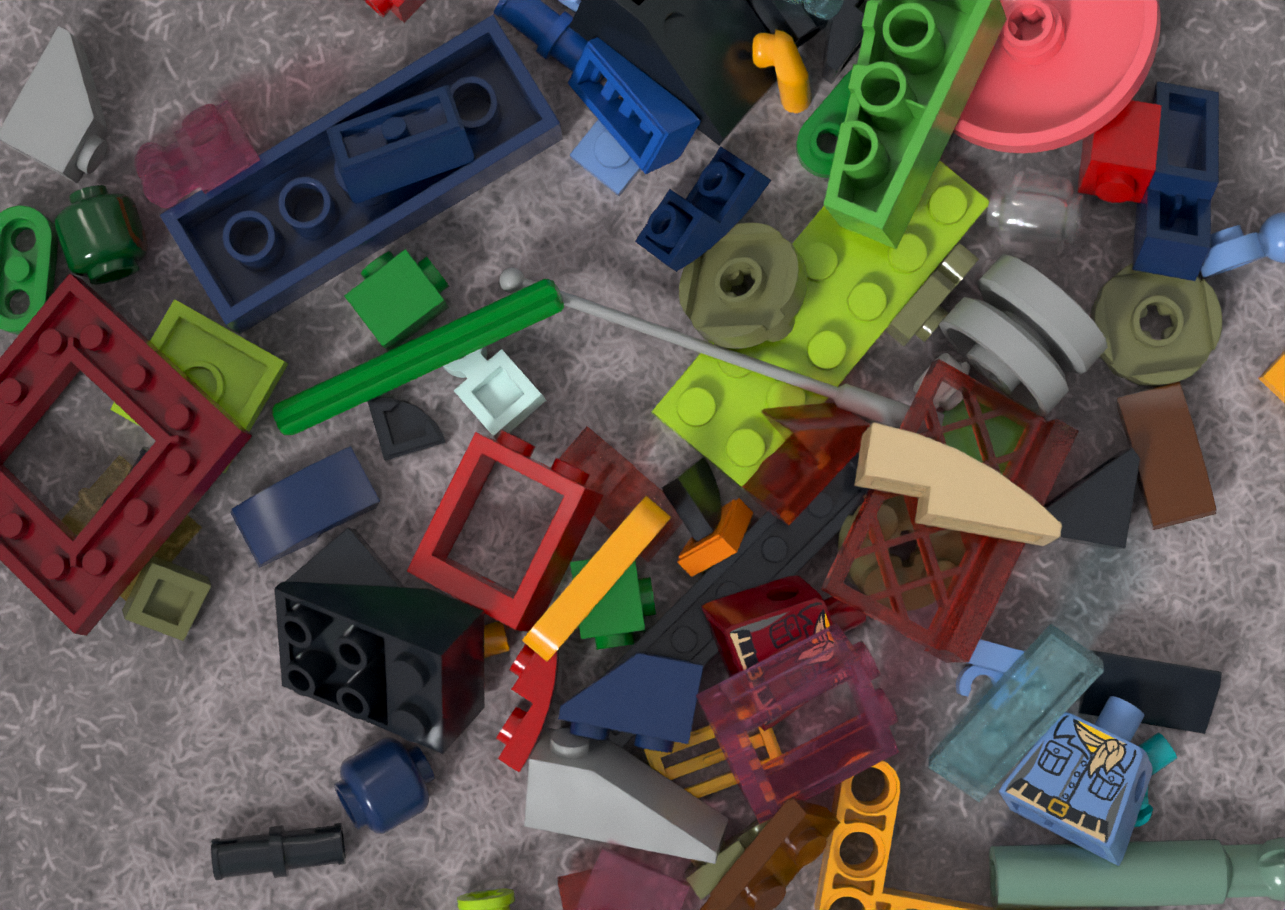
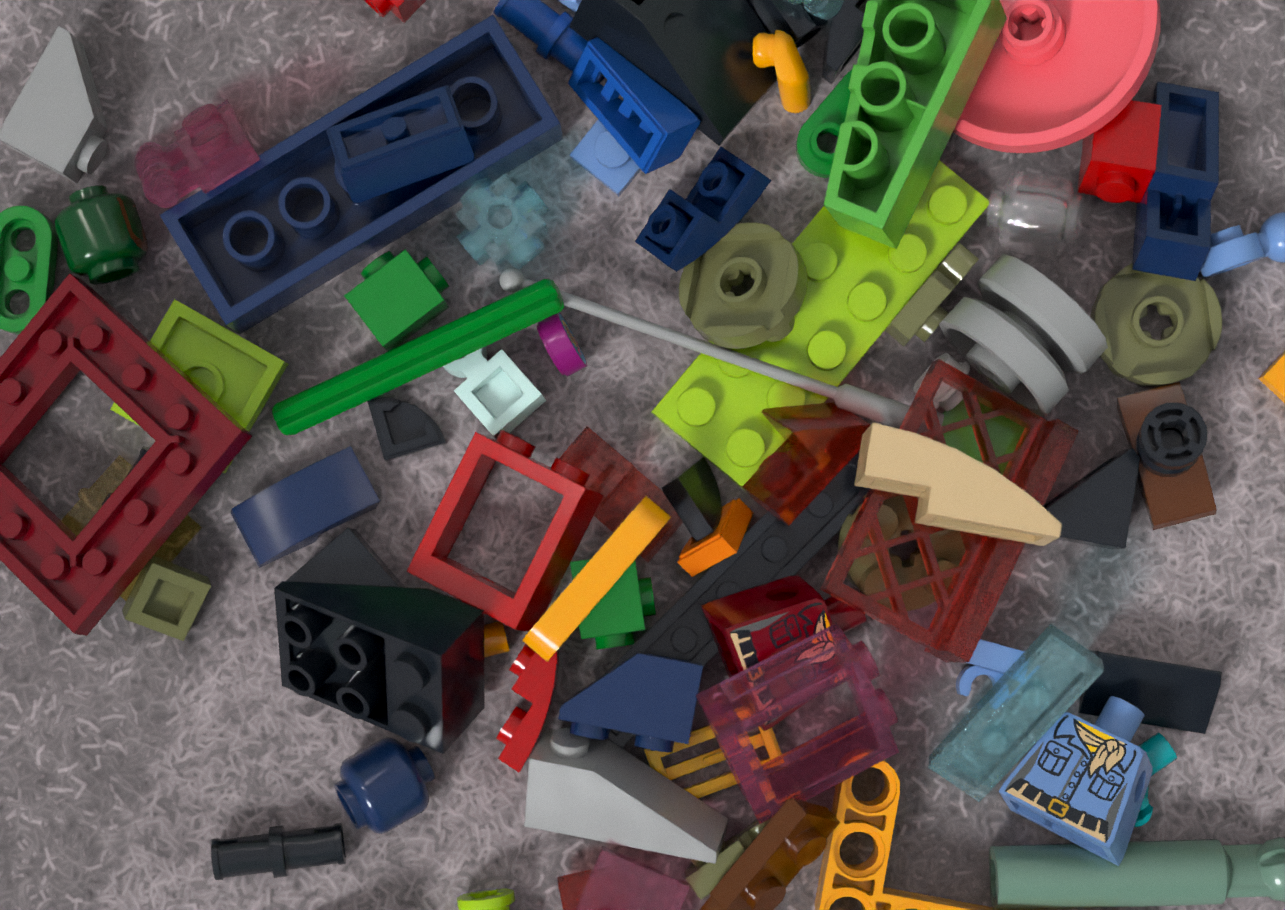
(506, 246): none -> clear light blue brick
(561, 344): none -> magenta tile
(1164, 450): none -> black wheel

